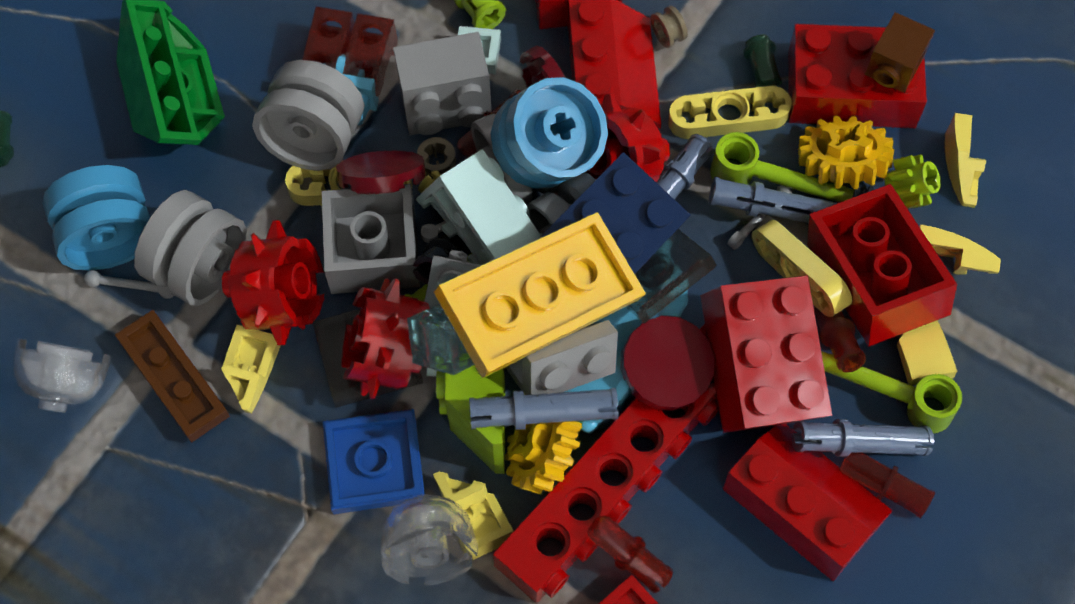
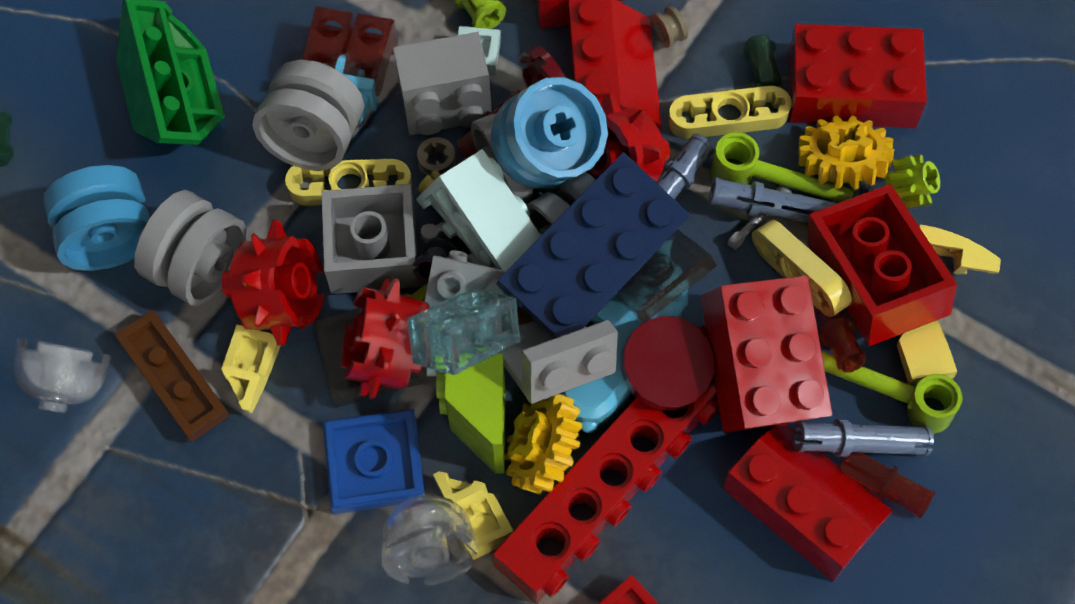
(94, 278): light grey hinge -> none
(380, 171): dark red tile -> none
(538, 294): yellow plate -> none
(543, 408): sand blue pin -> none
(630, 553): clear red axle -> none
(899, 52): reddish brown brick -> none
(961, 168): light yellow slope -> none

